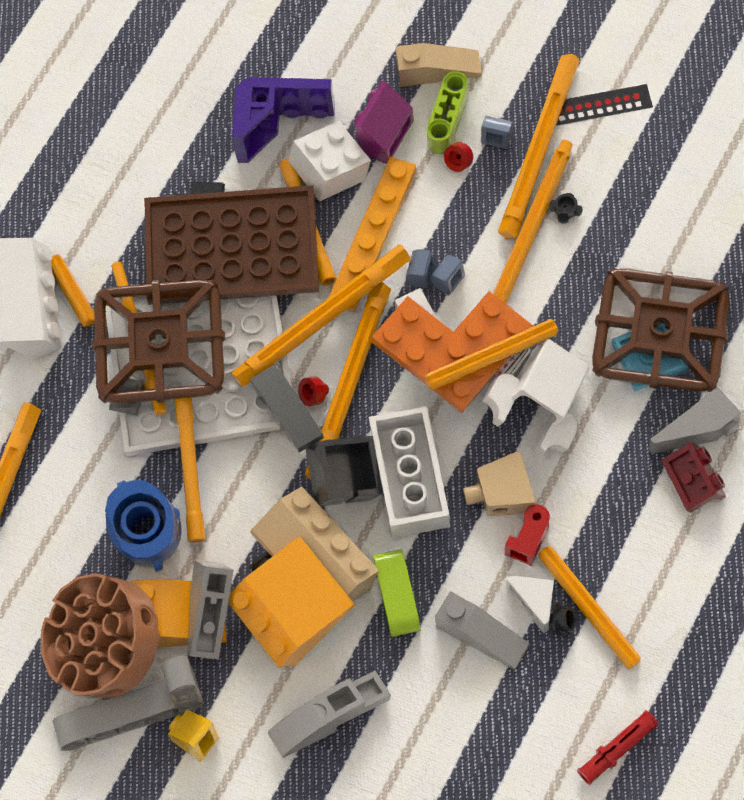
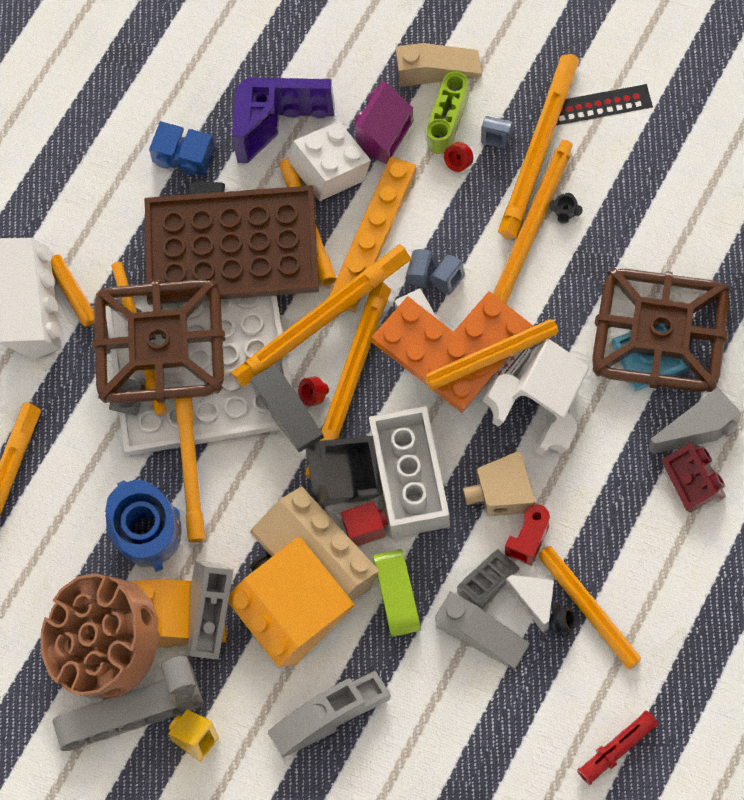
(189, 152): none -> blue piece
(364, 523): none -> red brick
(471, 595): none -> dark grey slope

